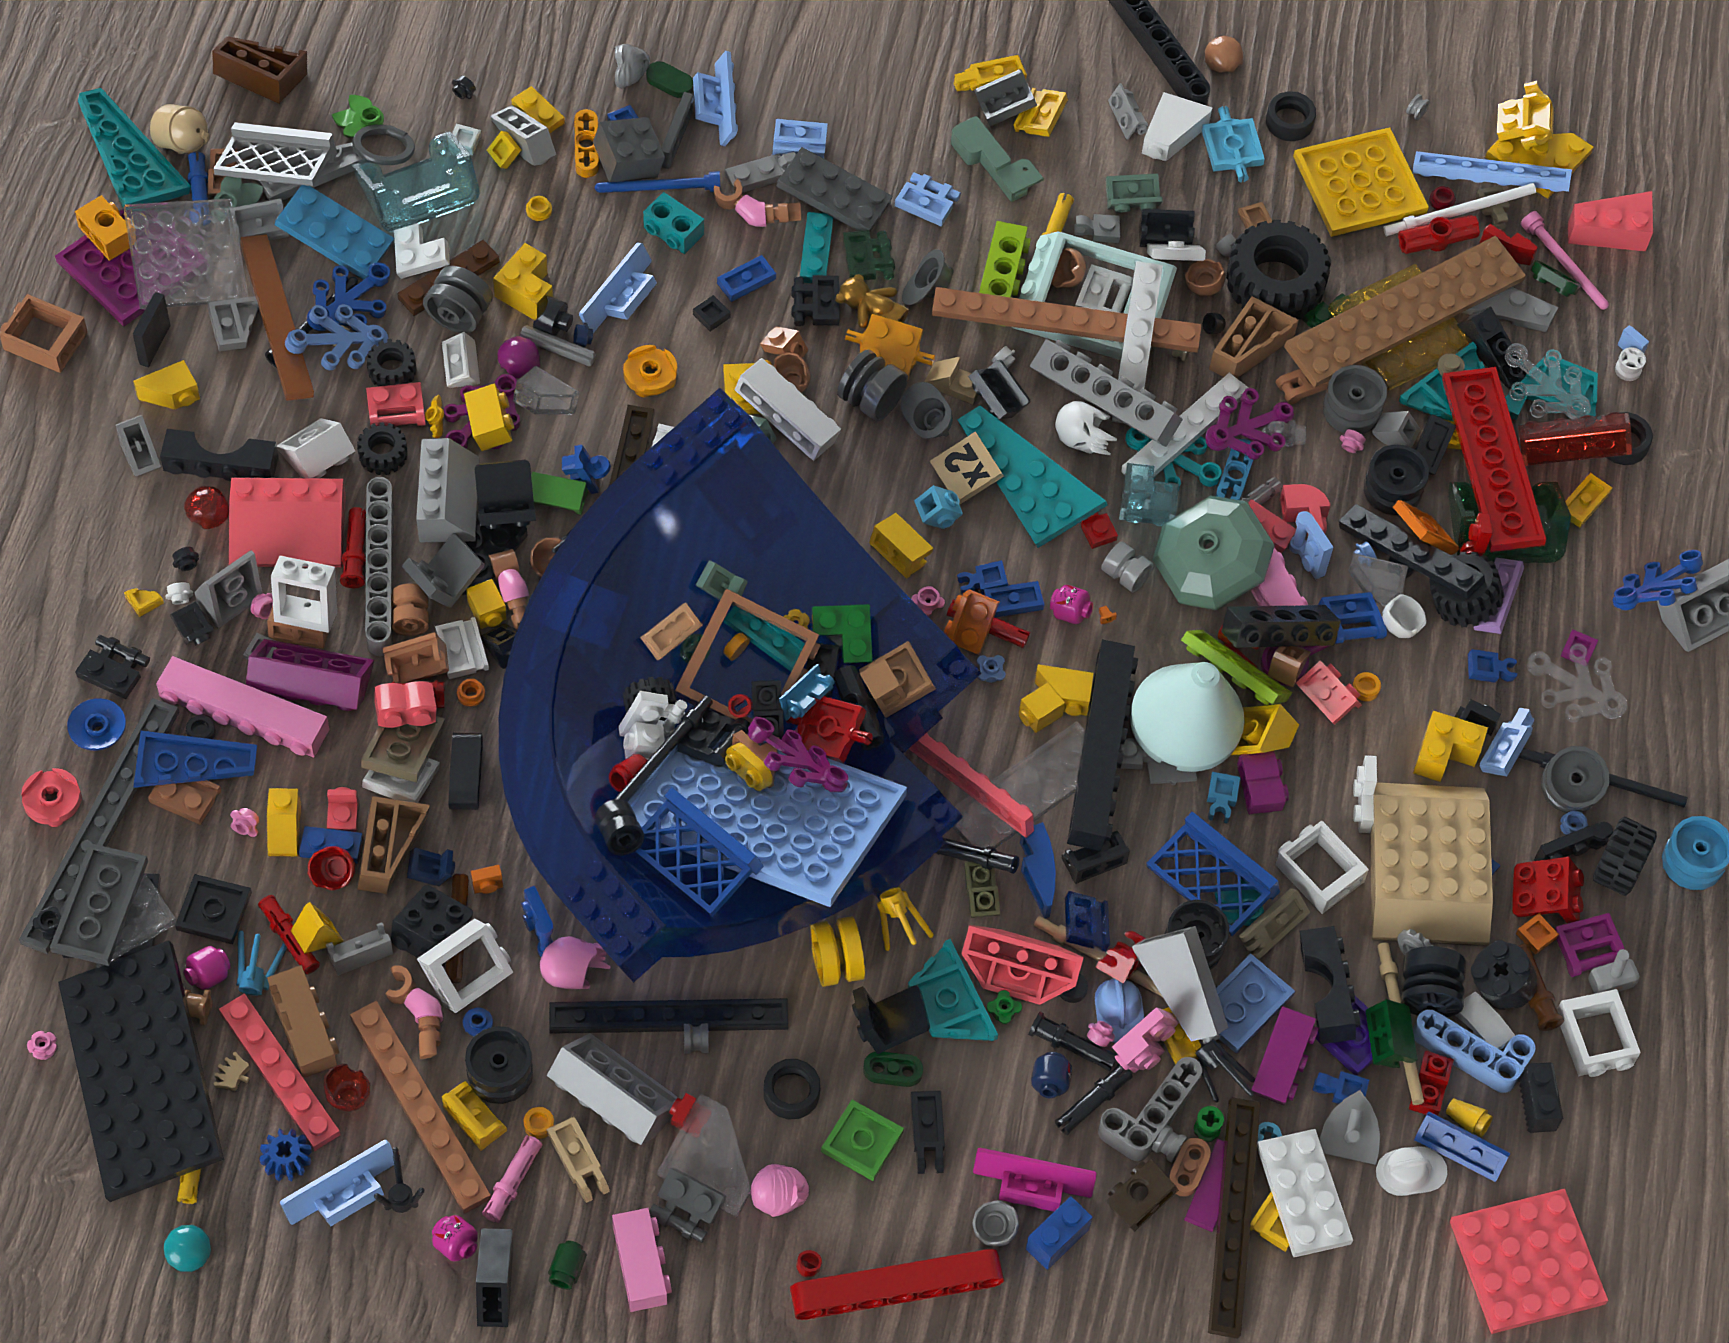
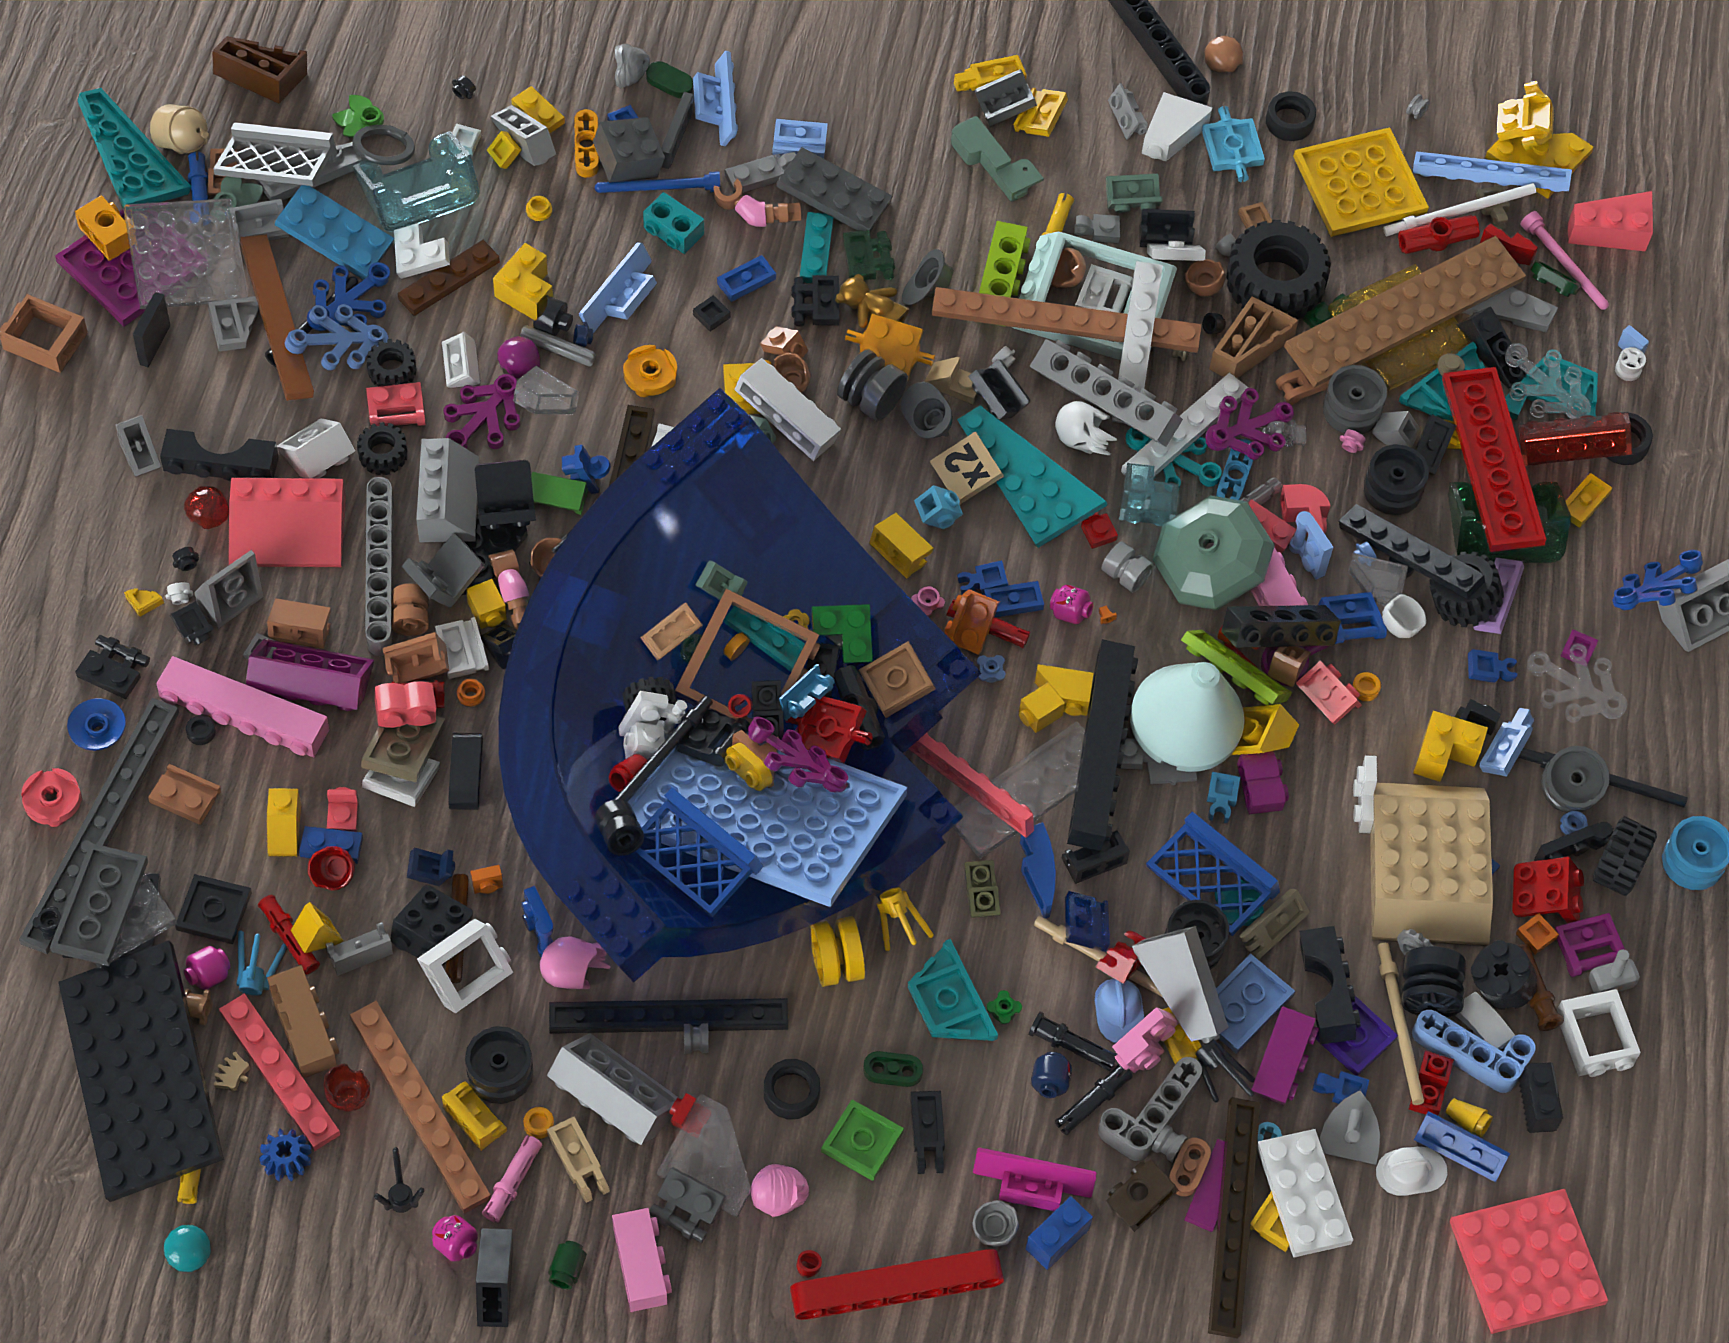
(47, 1050): bright pink plate -> none
(168, 387): yellow slope -> none
(184, 759): blue wing -> none
(245, 822): bright pink plate -> none
(262, 605): bright pink plate -> none
(302, 611): white window -> none
(342, 1189): light blue bracket -> none
(354, 558): red pin -> none
(388, 840): medium nougat wedge -> none
(423, 1006): nougat piece -> none
(434, 416): yellow piece -> none
(458, 299): dark grey wheel -> none
(473, 1029): blue plate -> none
(488, 416): yellow brick -> none
(883, 684): medium nougat brick -> none
(891, 1019): black bracket -> none
(925, 204): light blue plate -> none
(987, 857): black pin -> none
(1020, 964): coral wedge -> none
(1078, 992): black tile -> none
(1101, 1033): bright pink plate -> none
(1212, 1115): green bush -> none
(1343, 856): white window -> none
(1391, 1034): dark green hinge -> none
(1426, 527): orange plate -> none
(1442, 198): dark red plate -> none
(1479, 534): red plate -> none

